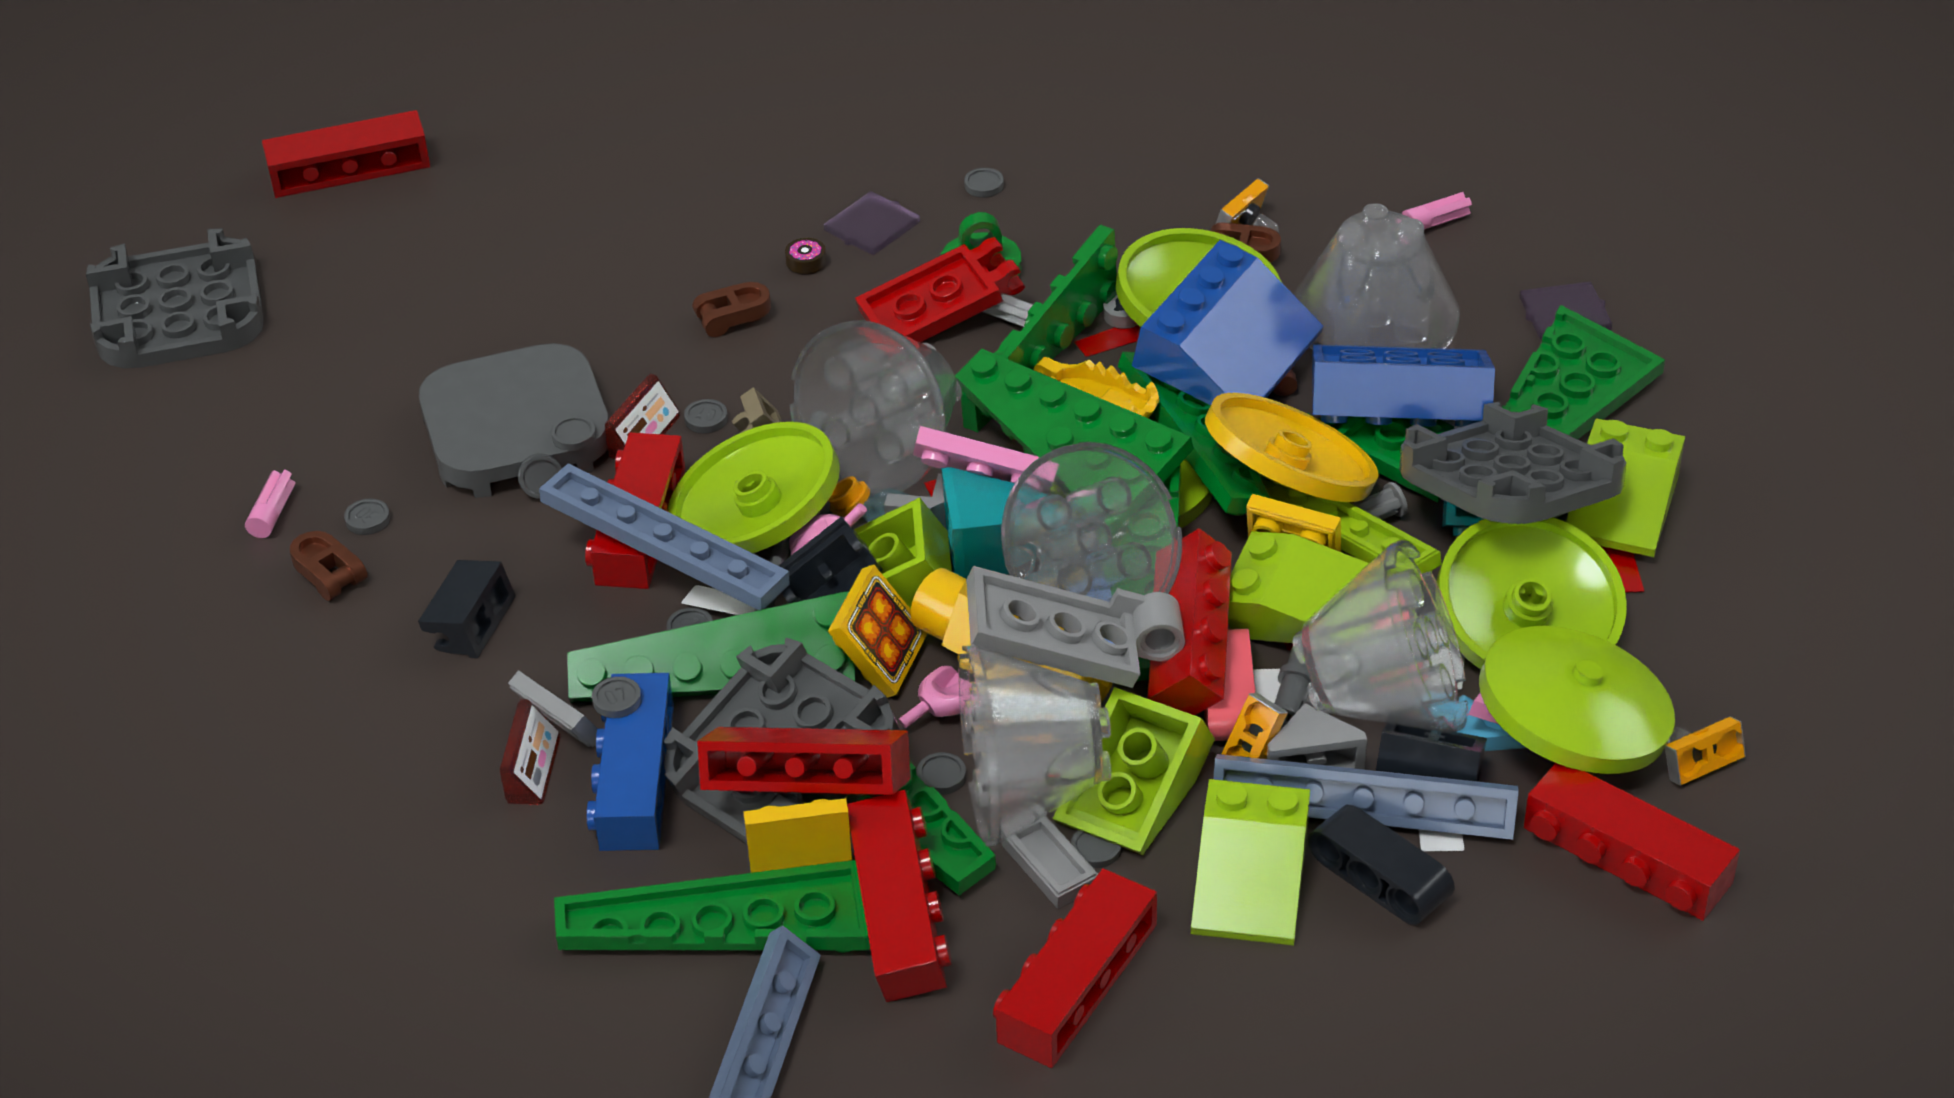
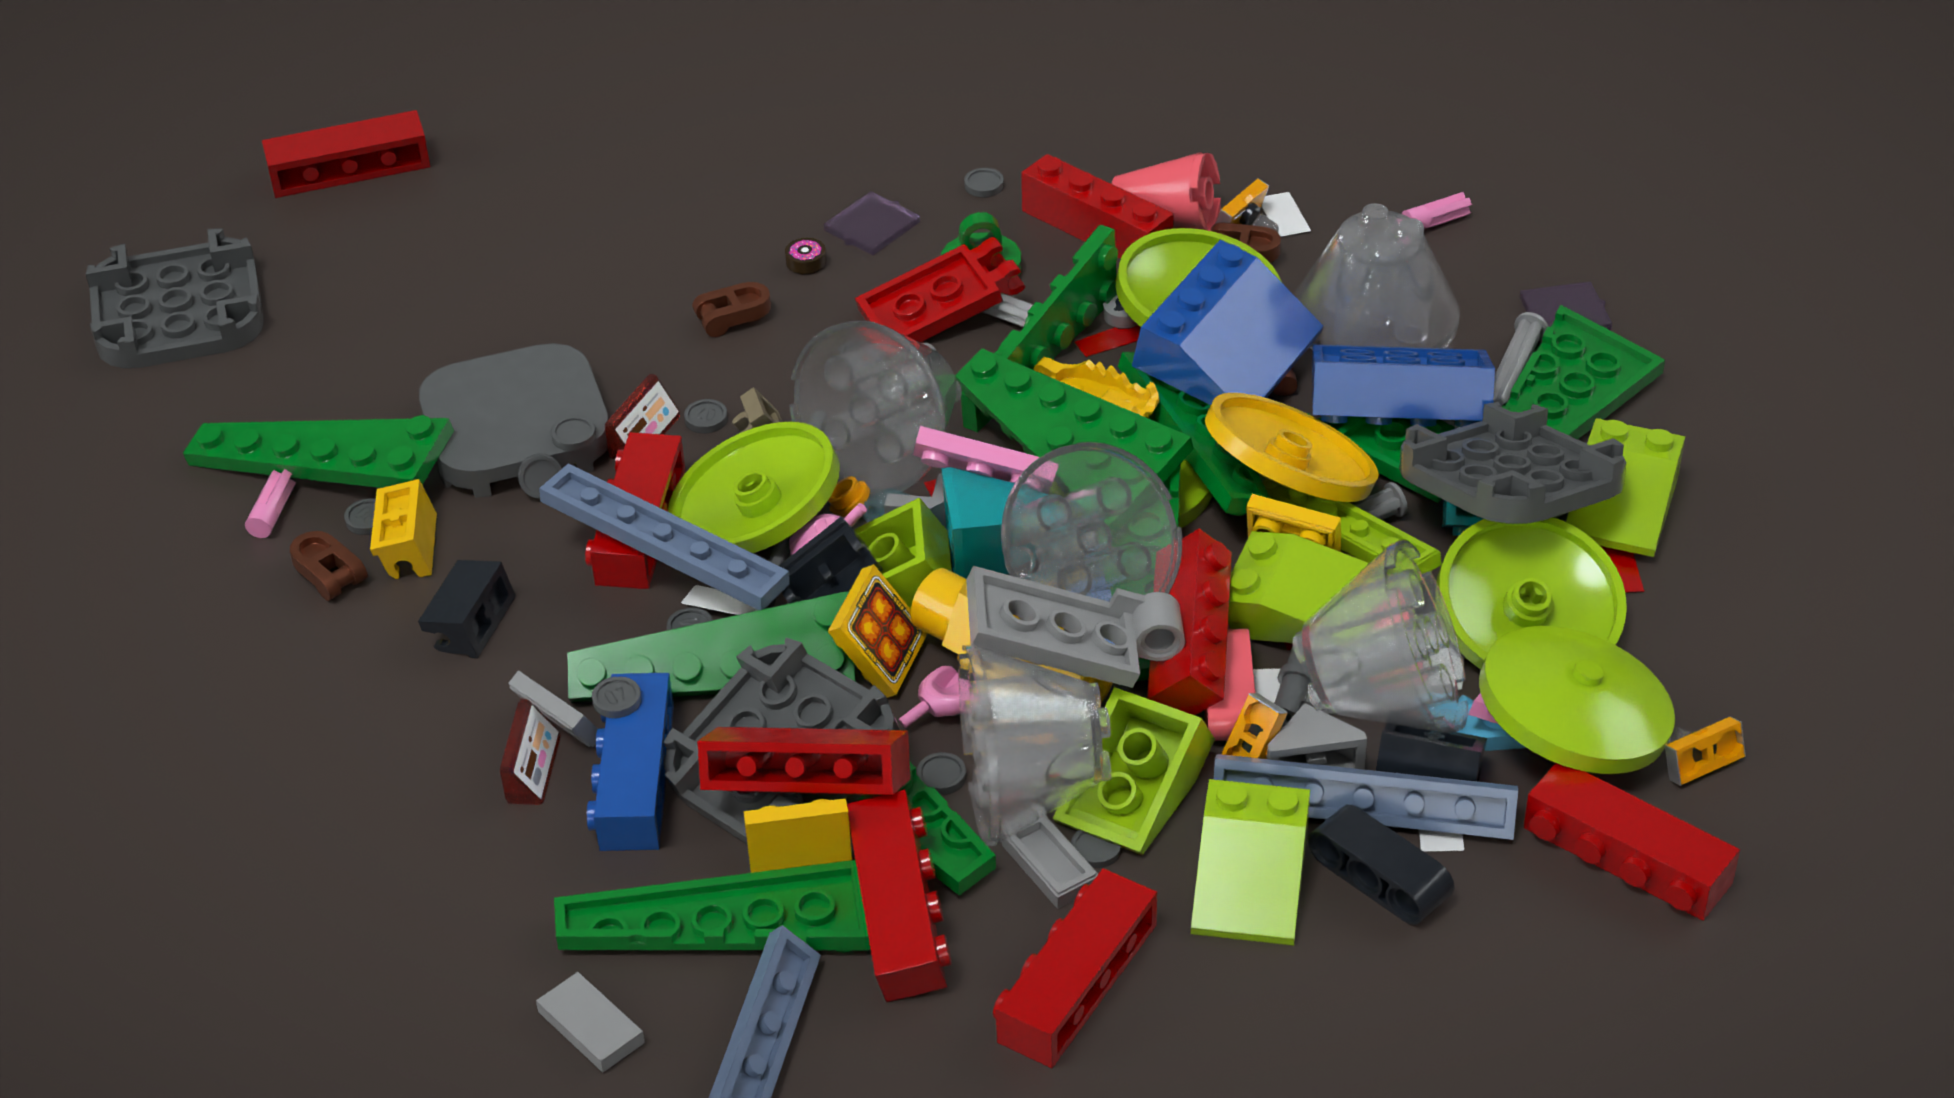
(334, 451): none -> green wing
(404, 528): none -> yellow hinge
(590, 1022): none -> light grey tile
(1082, 202): none -> red brick
(1180, 187): none -> coral cone
(1285, 213): none -> white sticker
(1528, 331): none -> light grey axle

